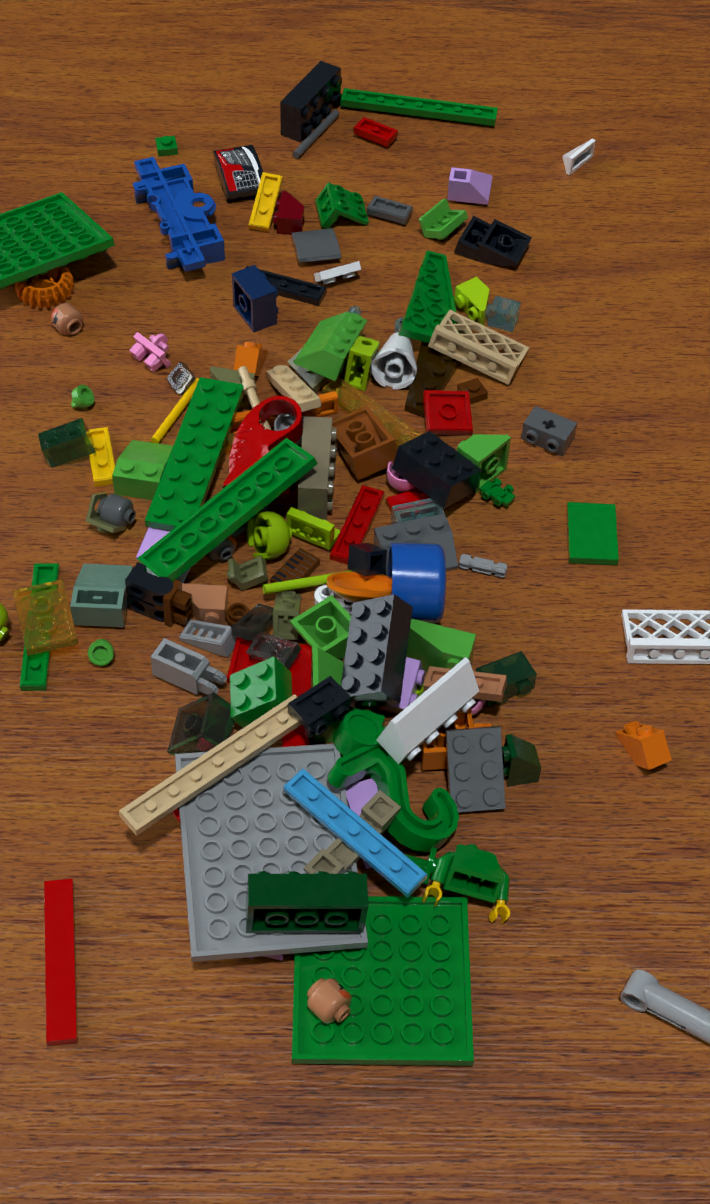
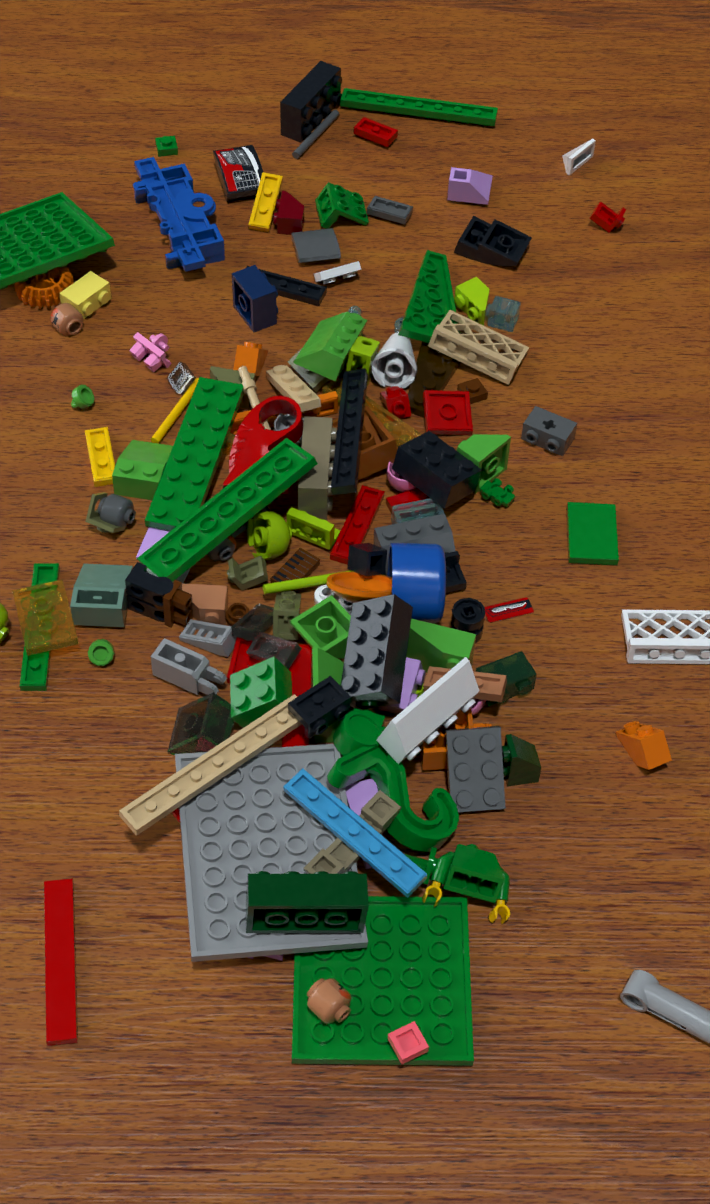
(66, 442): clear green brick -> none
(87, 294): none -> light yellow brick
(349, 432): none -> black plate
(396, 401): none -> red bracket
(408, 1042): none -> coral plate
(441, 220): bright green bracket -> none
(454, 576): none -> black bracket
(468, 616): none -> black wheel
(483, 565): light grey axle -> none
(508, 609): none -> sticker
(606, 217): none -> red bracket

